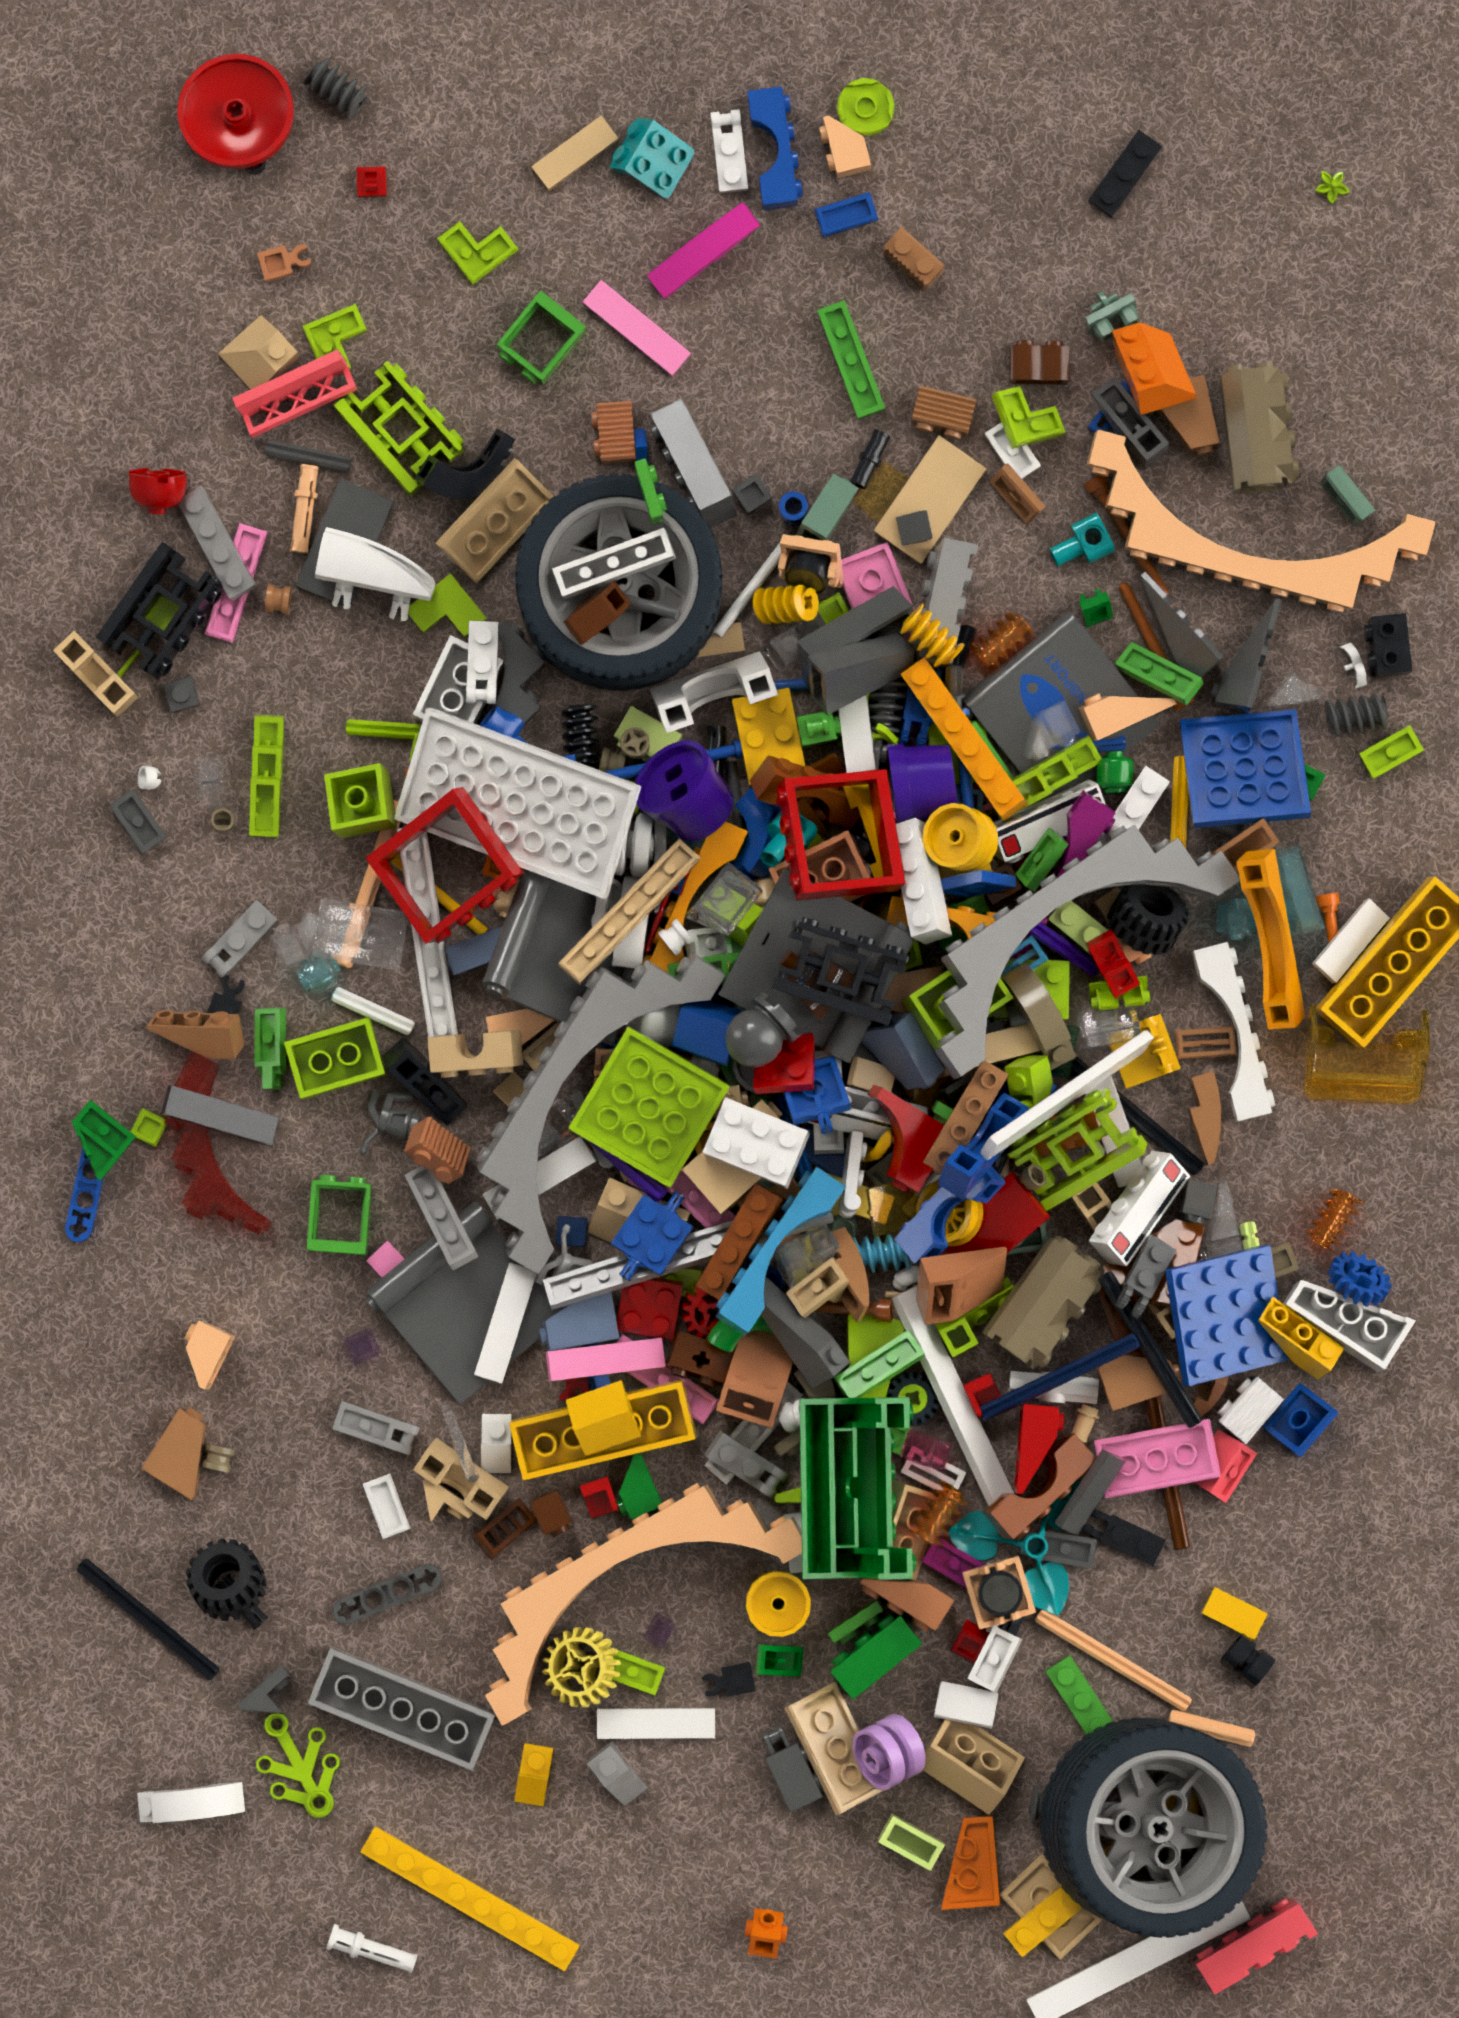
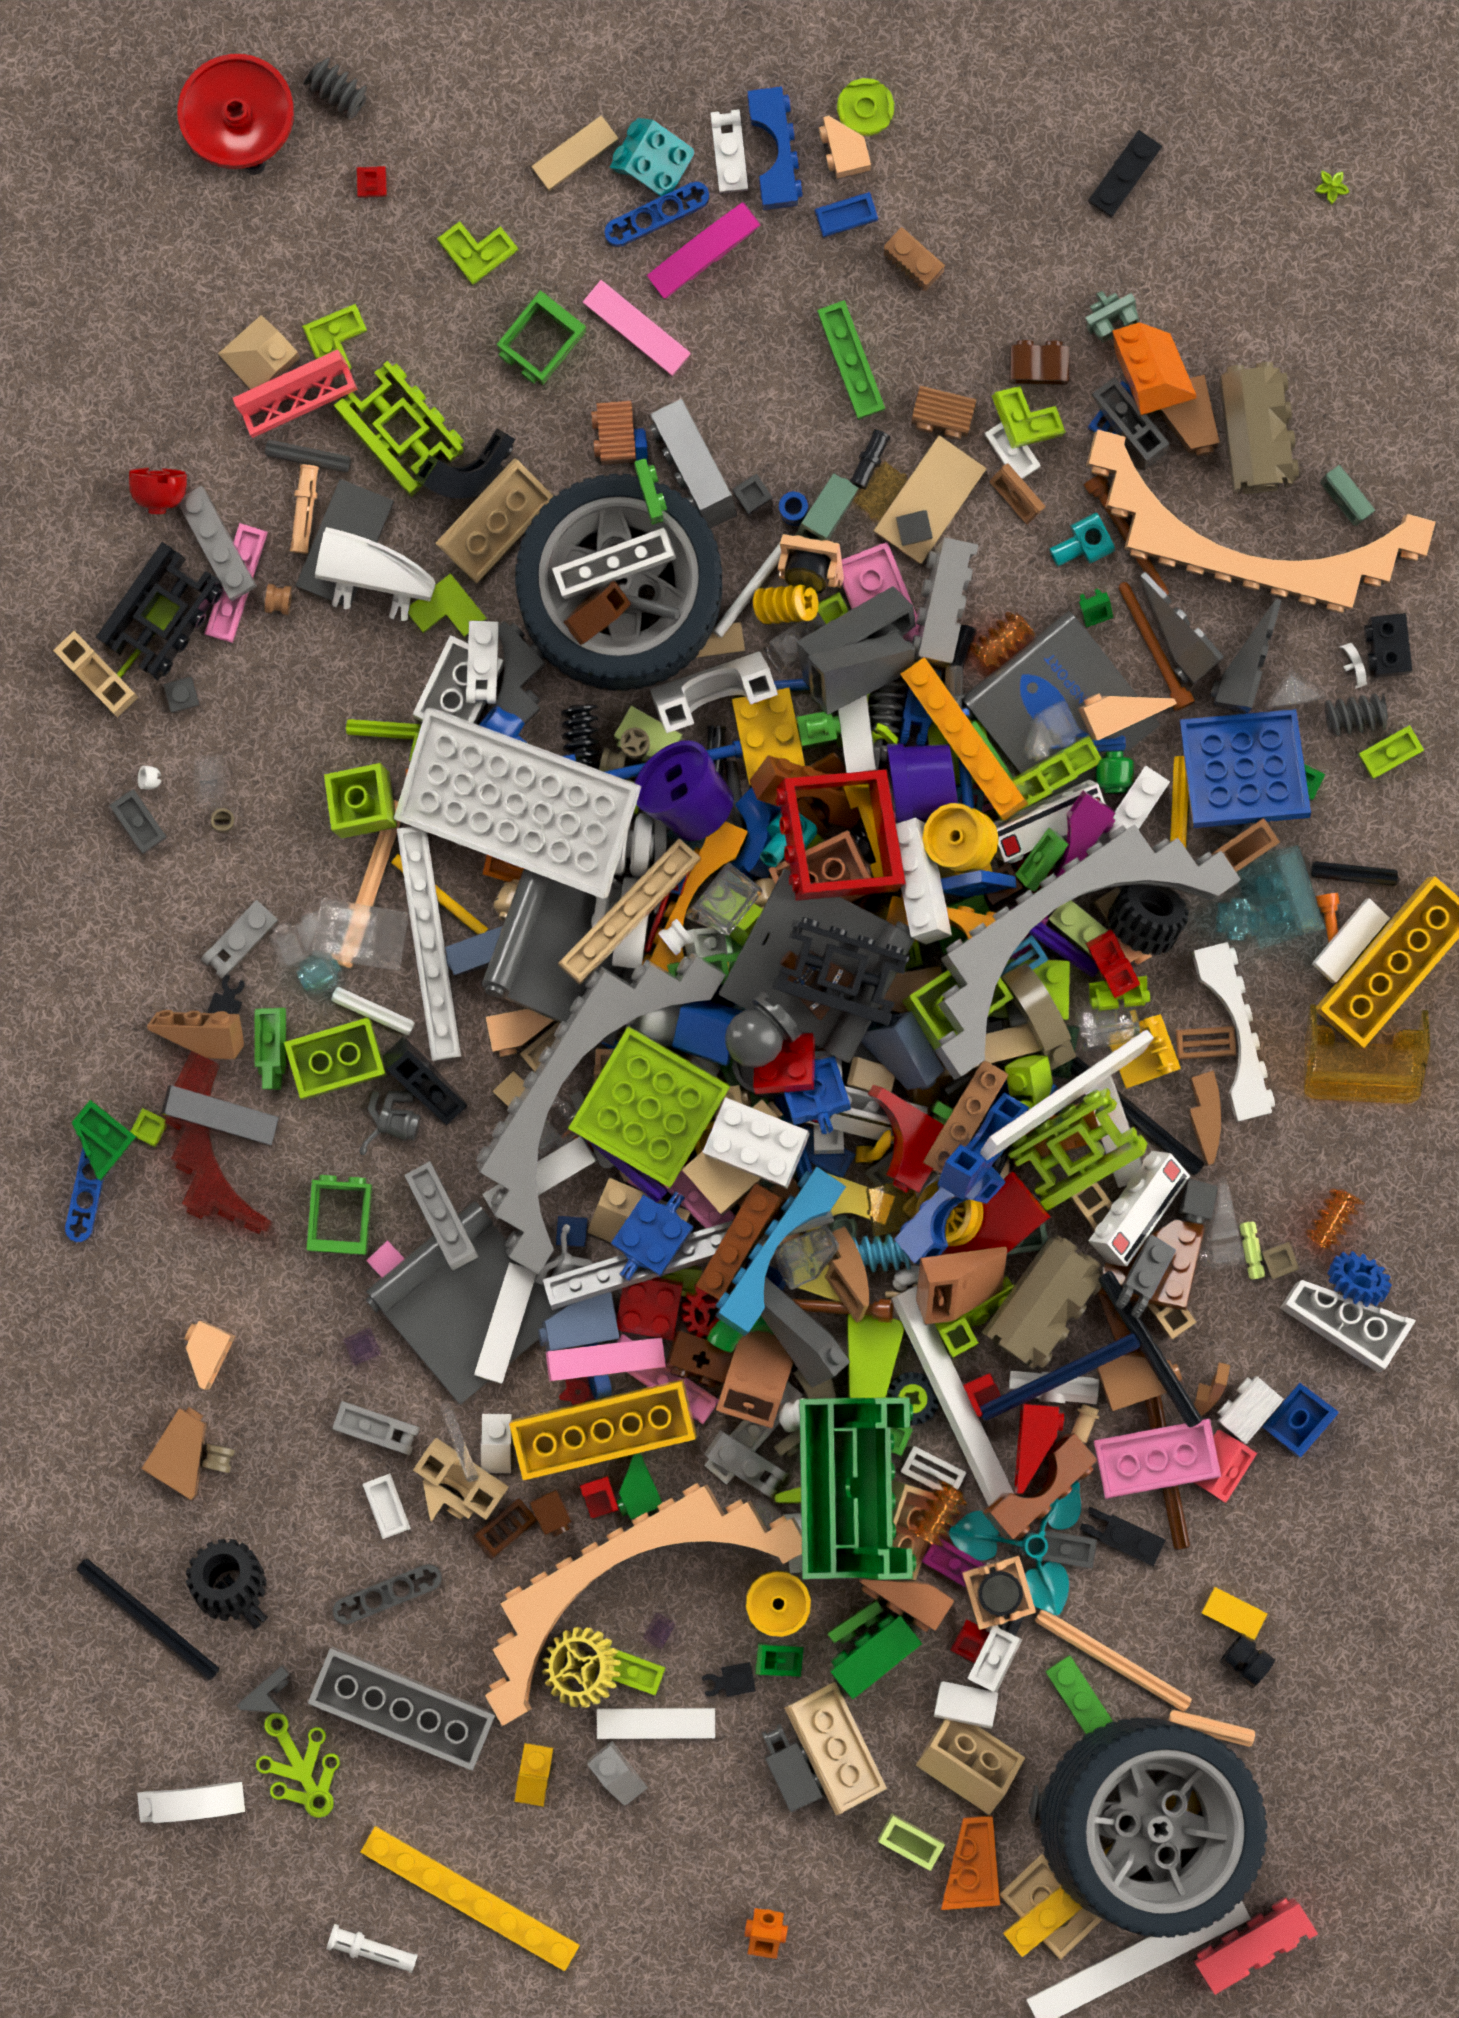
(266, 775): lime slope -> none
(278, 263): nougat plate -> none
(437, 1150): nougat brick -> none
(500, 1051): tan arch -> none
(510, 870): red window -> none
(602, 1418): yellow slope -> none
(654, 209): none -> blue beam
(818, 1287): tan slope -> none
(852, 1176): white plate -> none
(880, 1366): bright green plate -> none
(889, 1752): lavender wheel -> none
(926, 1449): clear pink panel -> none
(930, 637): yellow piece -> none
(1038, 1179): dark tan hinge -> none
(1089, 1492): dark grey tile -> none
(1159, 673): bright green plate -> none
(1218, 1314): plate -> none
(1281, 983): light orange arch -> none
(1300, 1339): yellow slope -> none
(1354, 873): none -> black axle

